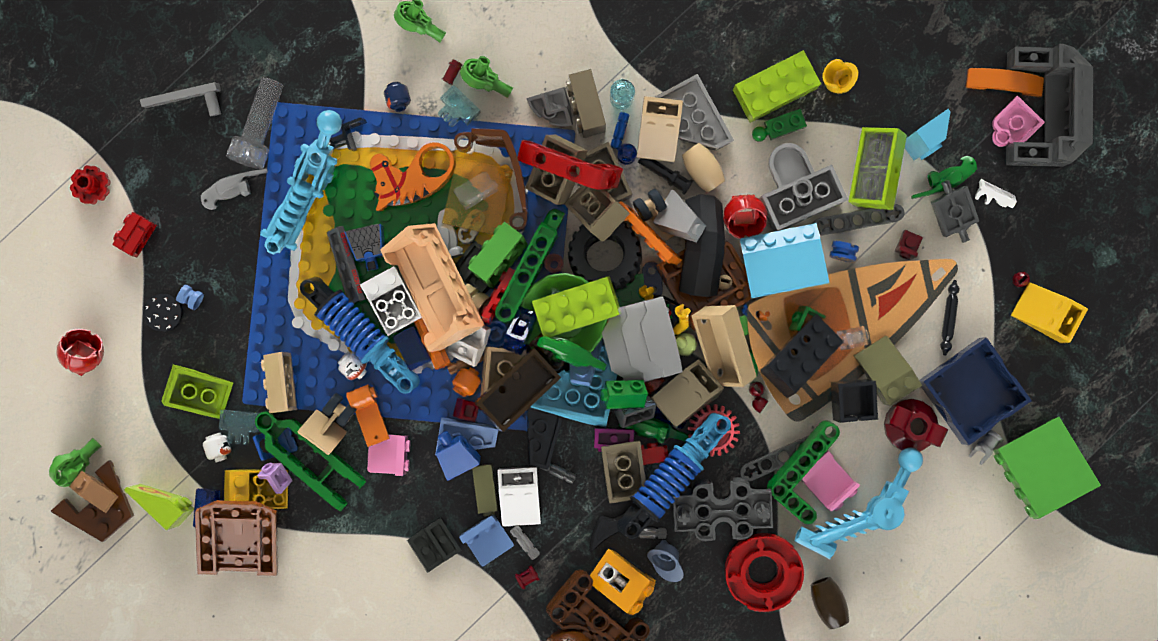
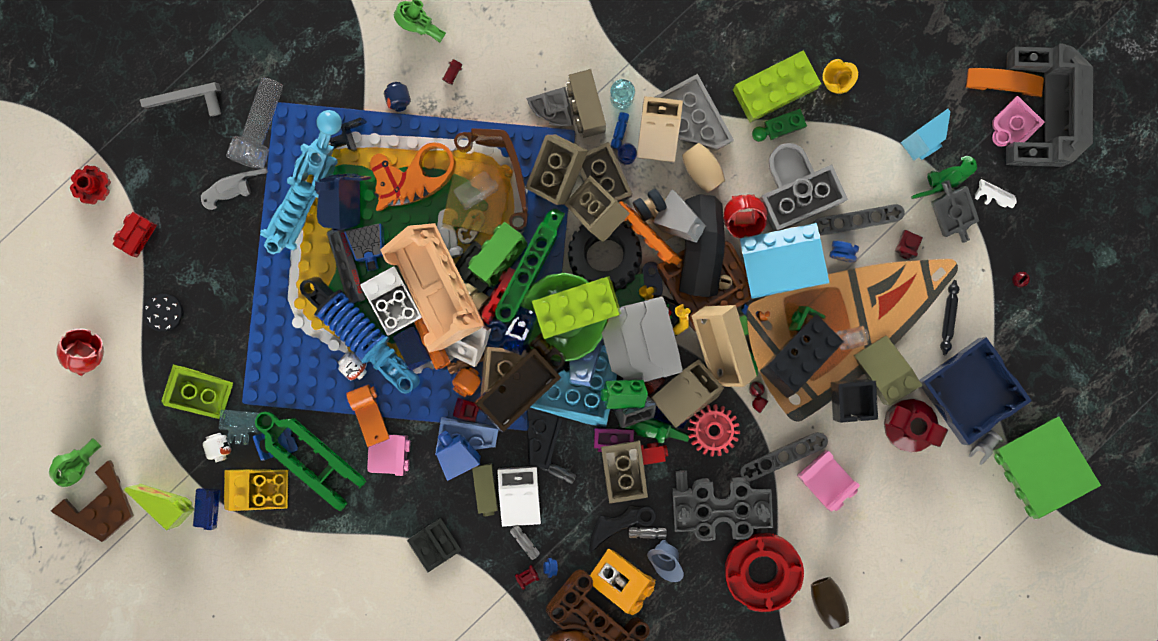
(93, 491): medium nougat slope -> none
(190, 297): medium blue wheel -> none
(236, 538): wedge -> none
(276, 476): lavender bracket -> none
(279, 382): tan slope -> none
(323, 430): tan plate -> none
(339, 201): none -> dark blue piece
(457, 107): clear light blue hinge -> none
(483, 77): bright green pin -> none
(487, 540): medium blue bracket -> none
(549, 259): clear red brick -> none
(550, 567): none -> blue plate
(570, 352): green animal -> none
(590, 175): red beam -> none
(673, 177): black pin -> none
(681, 464): piece -> none
(686, 344): yellowish green animal -> none
(801, 470): green beam -> none
(877, 168): brick -> none
(881, 511): medium azure piece -> none
(1049, 313): yellow slope -> none

